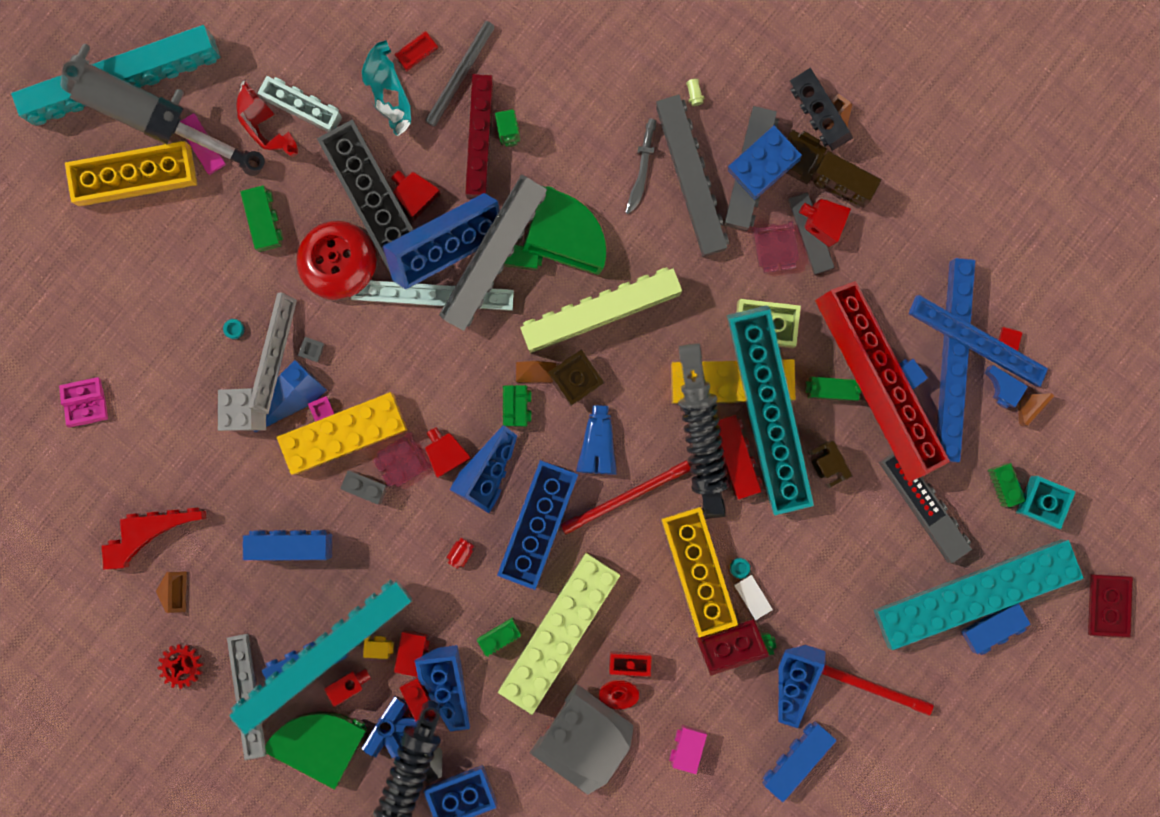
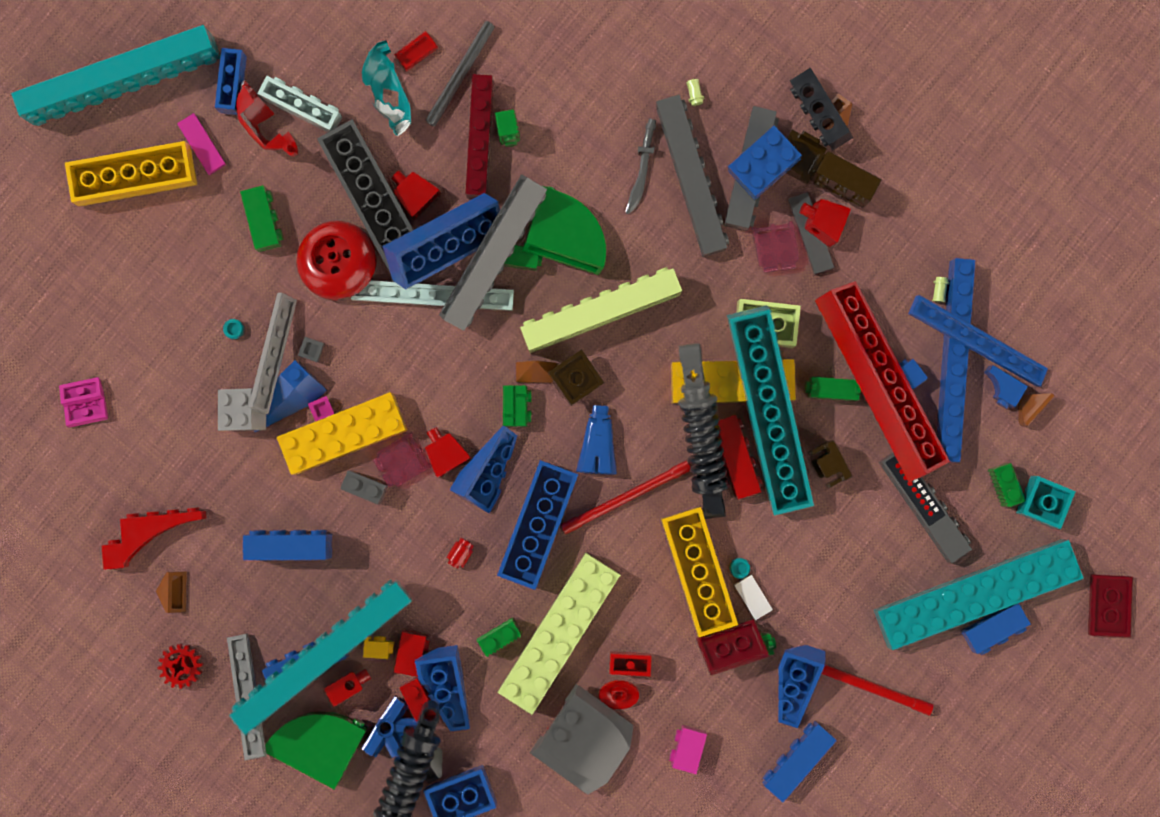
(141, 109): dark grey piece -> none
(229, 80): none -> blue brick
(940, 289): none -> yellowish green pin
(1010, 337): red tile -> none

